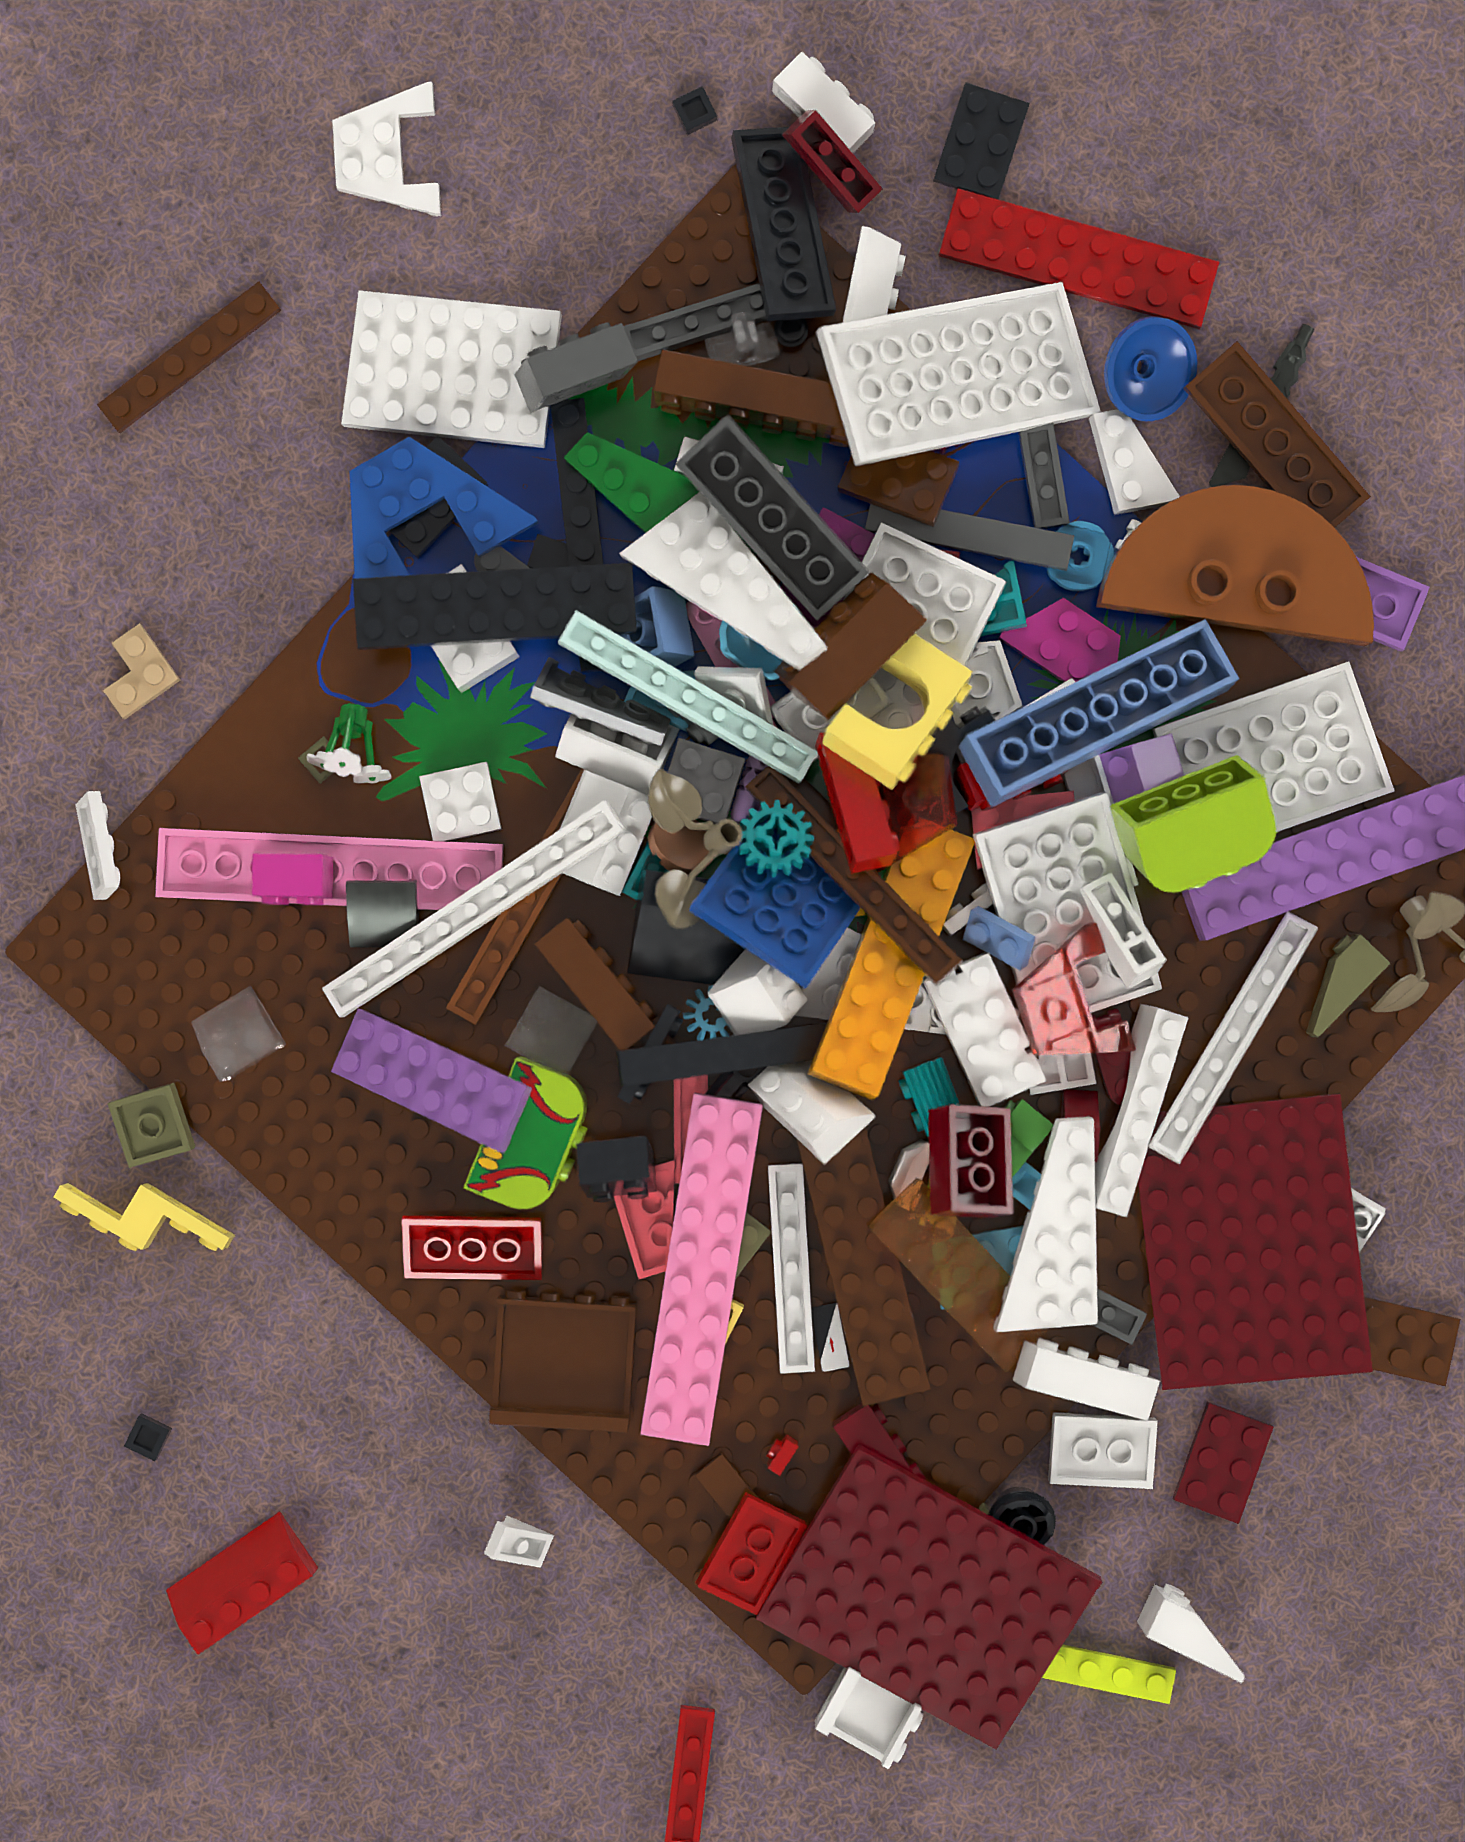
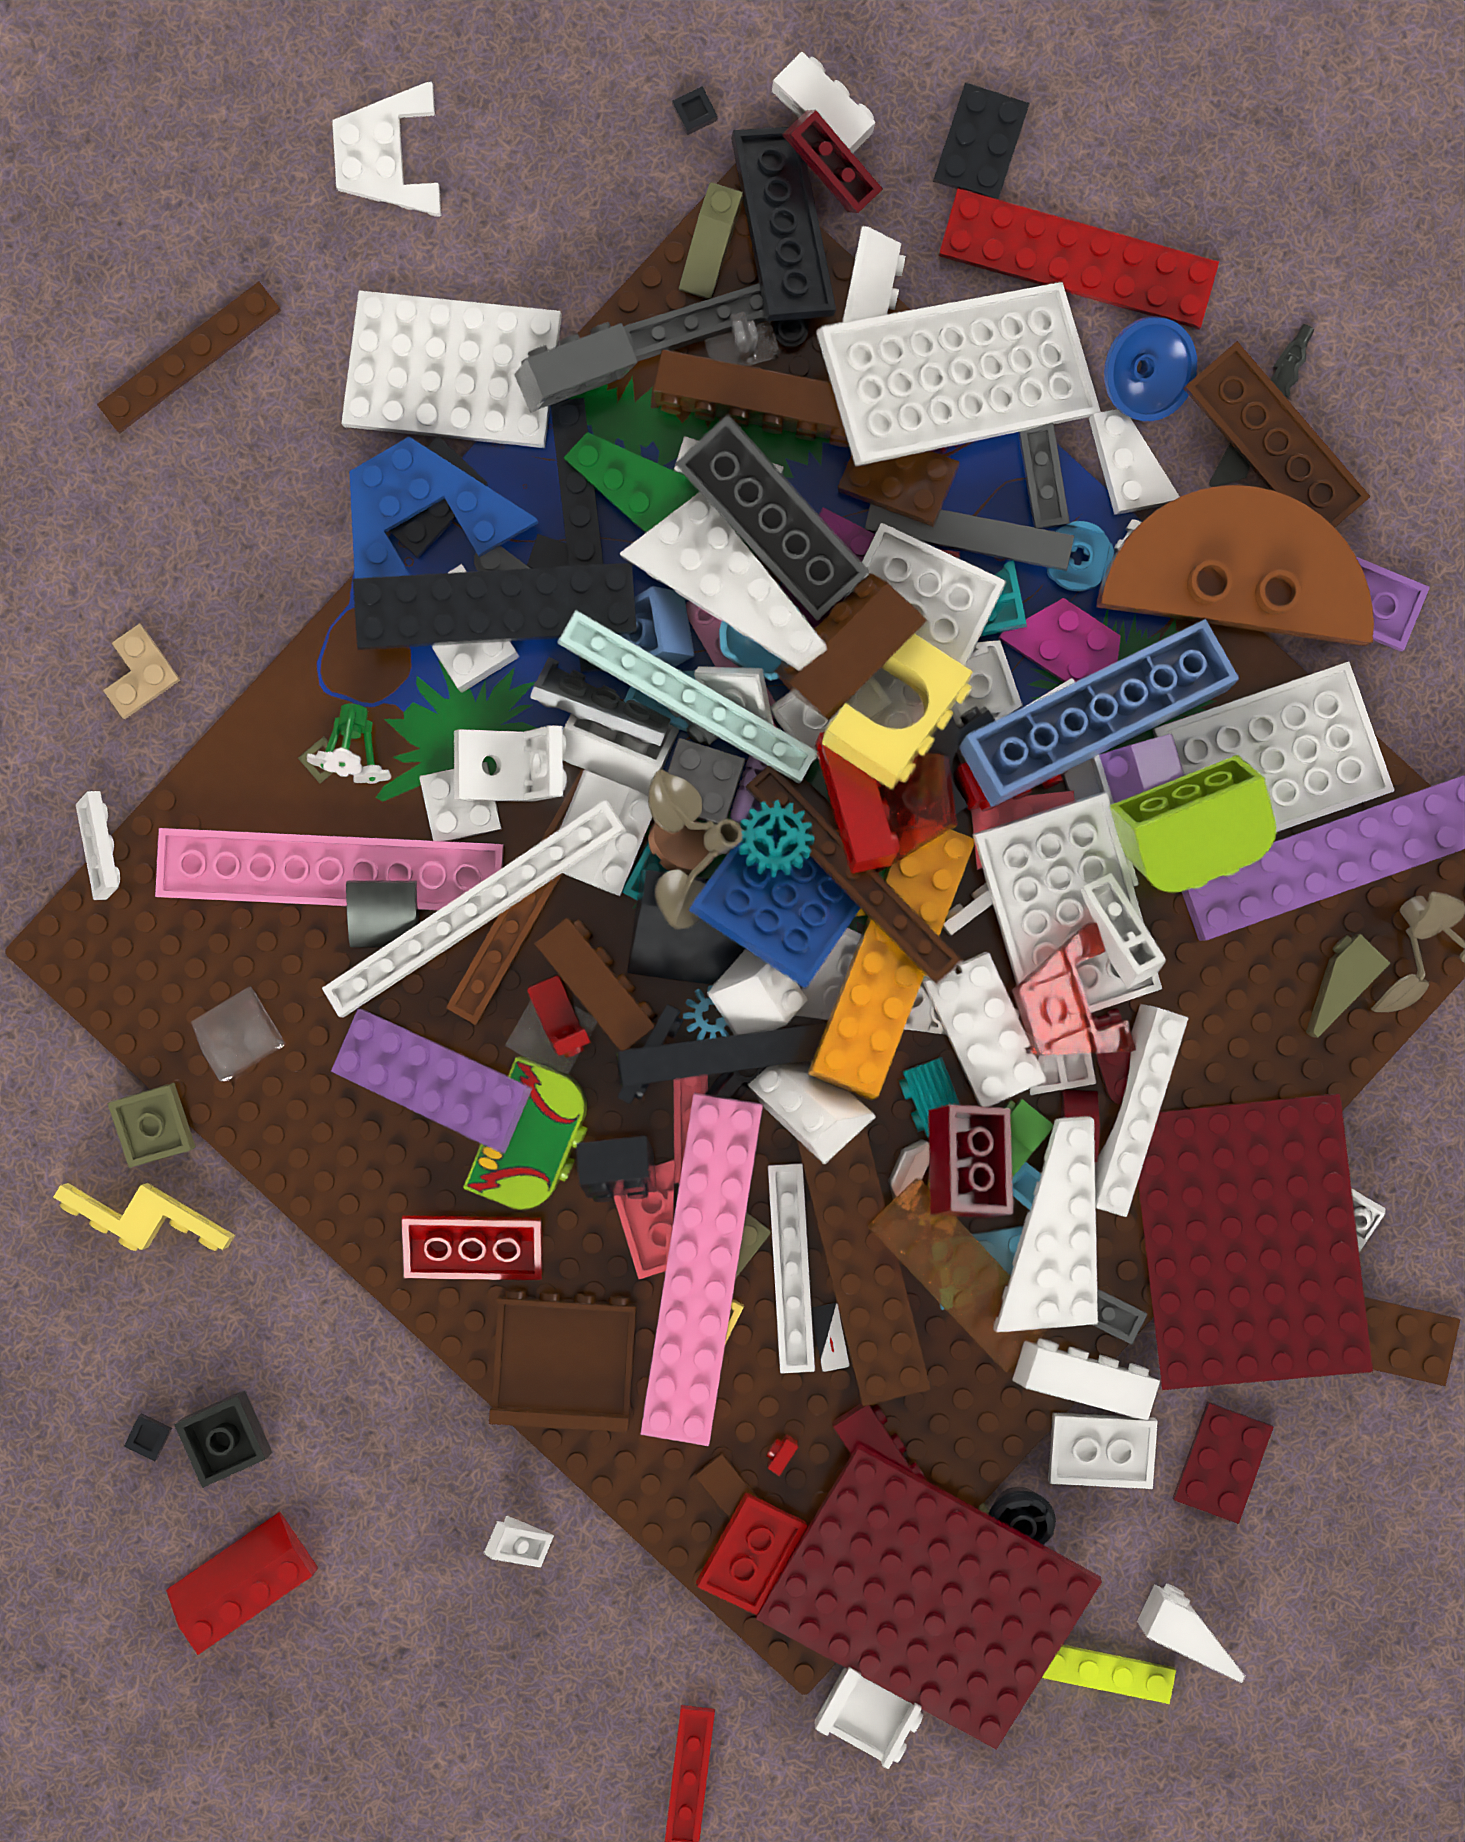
(223, 1439): none -> pearl dark grey brick
(292, 876): dark pink brick -> none
(526, 764): none -> white bracket
(558, 1017): none -> red bracket
(711, 240): none -> olive slope
(999, 938): medium blue plate -> none
(1233, 1037): white tile -> none

